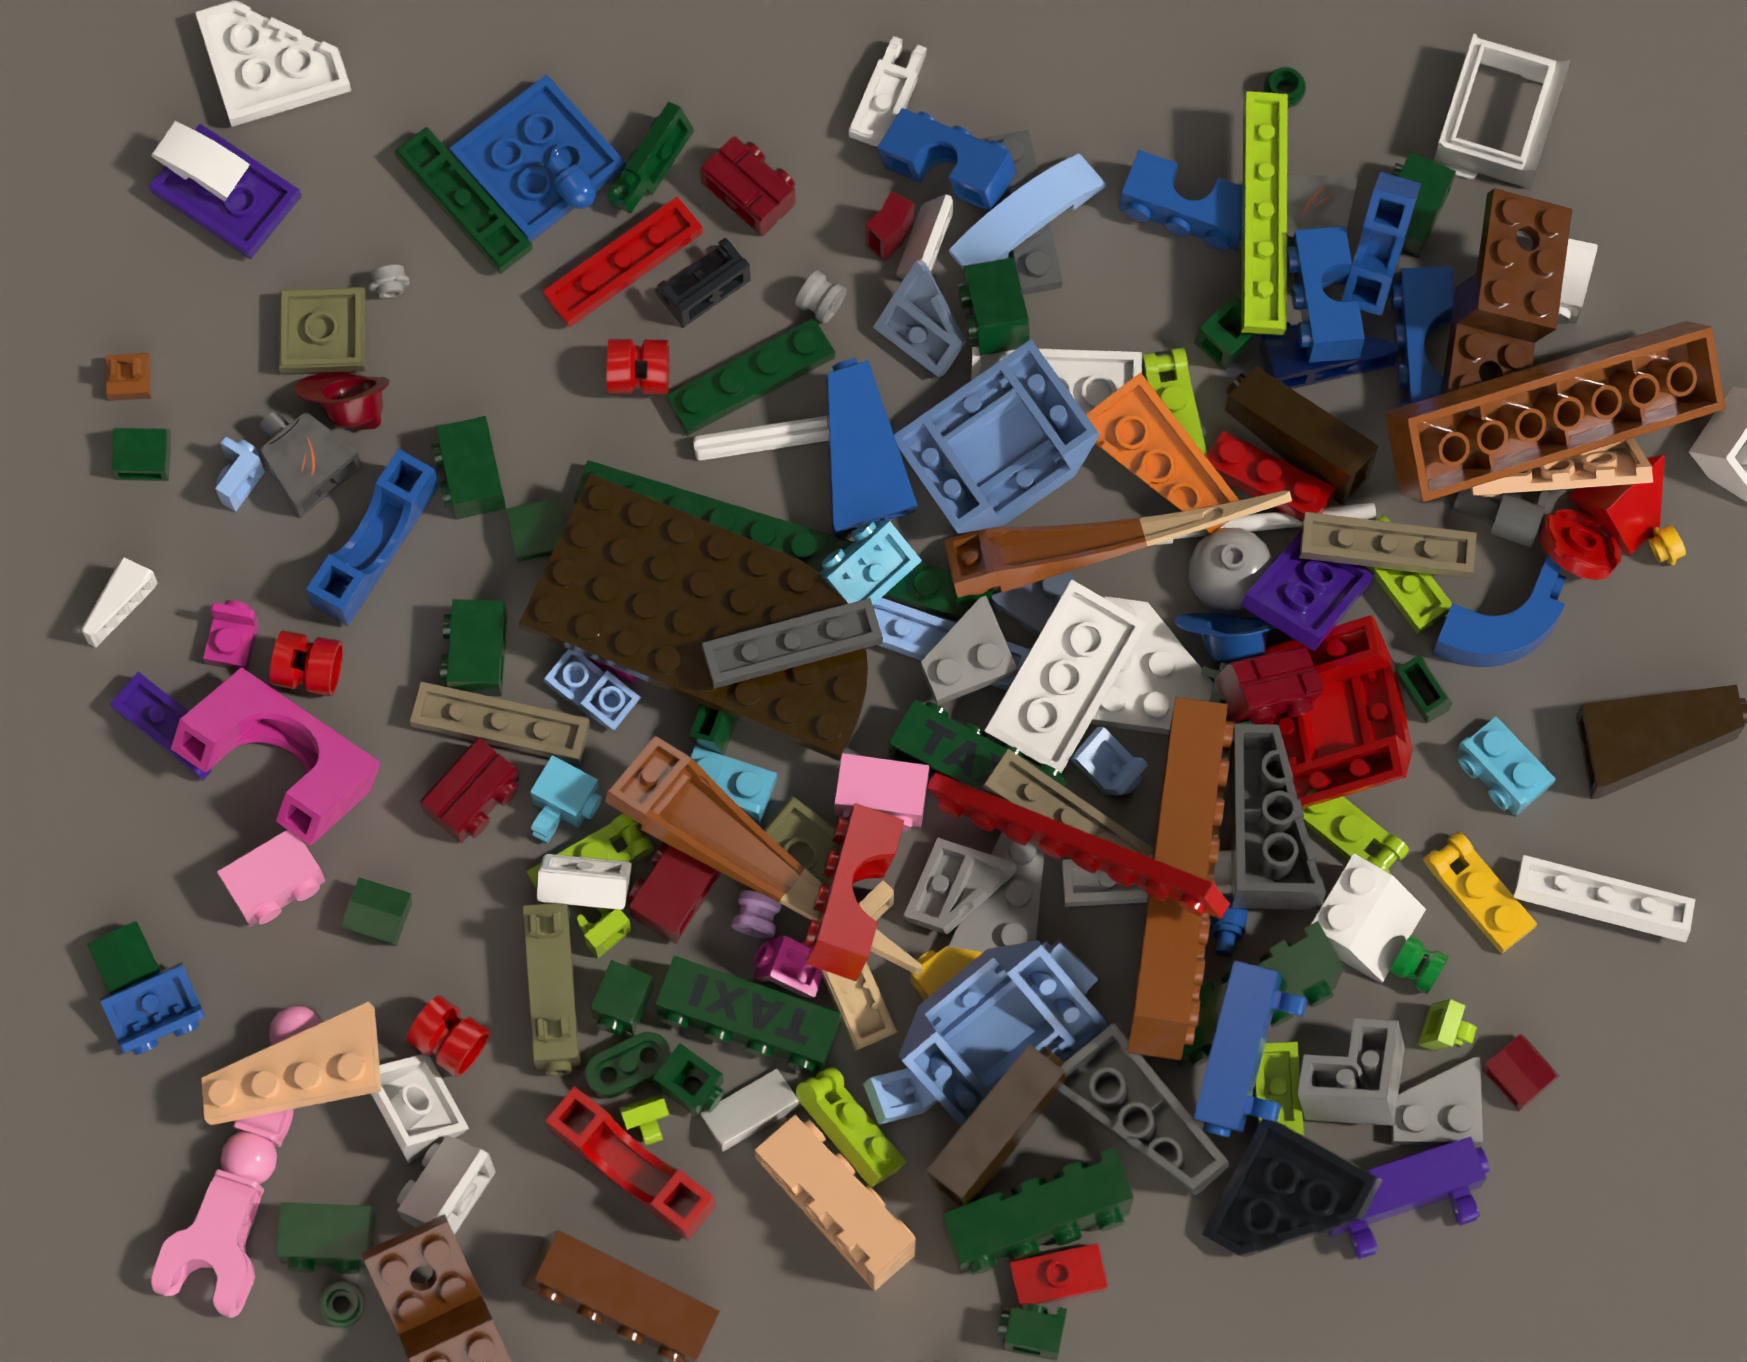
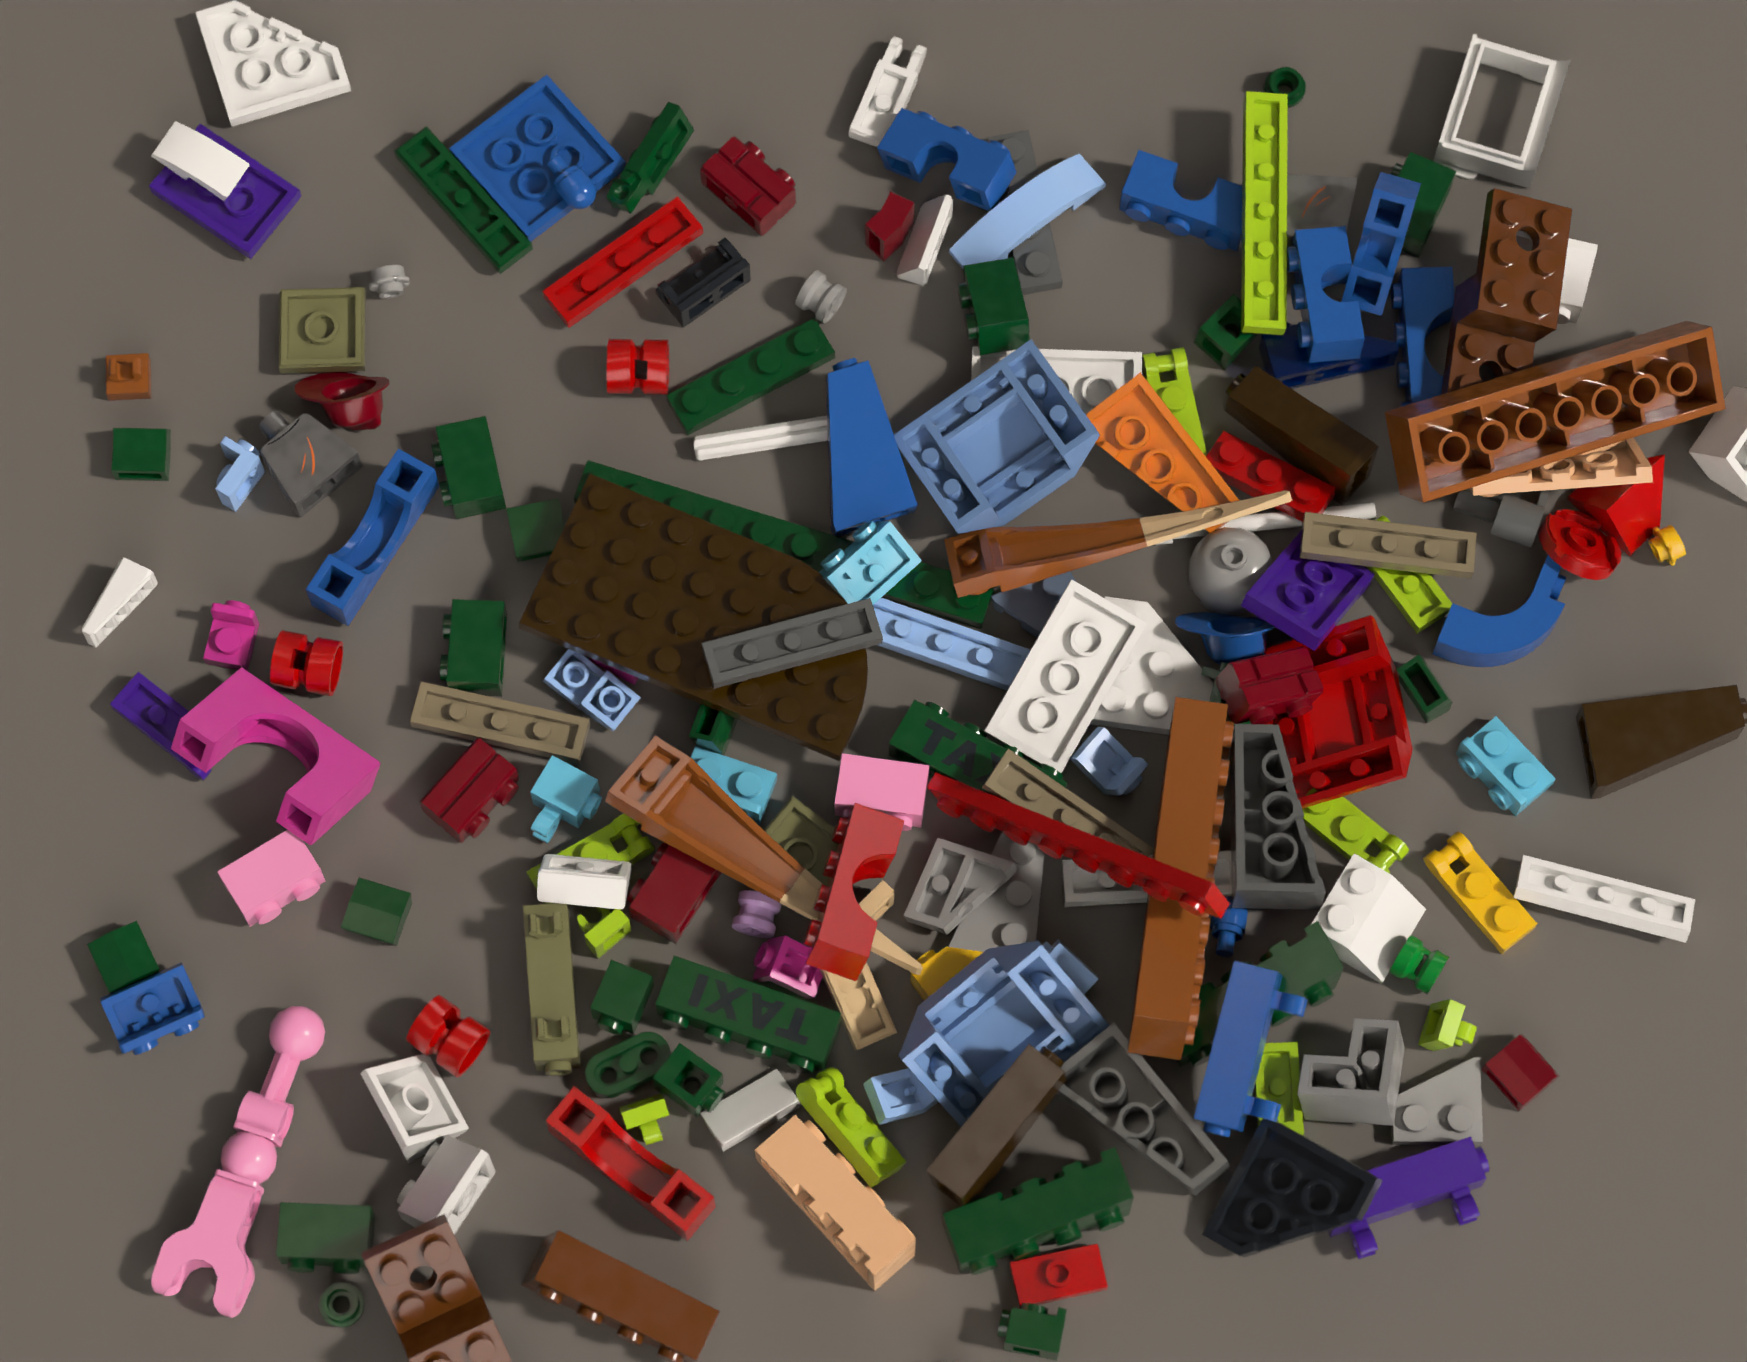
(307, 1069): light nougat wing -> none
(922, 322): sand blue wing -> none
(969, 656): light grey wing -> none

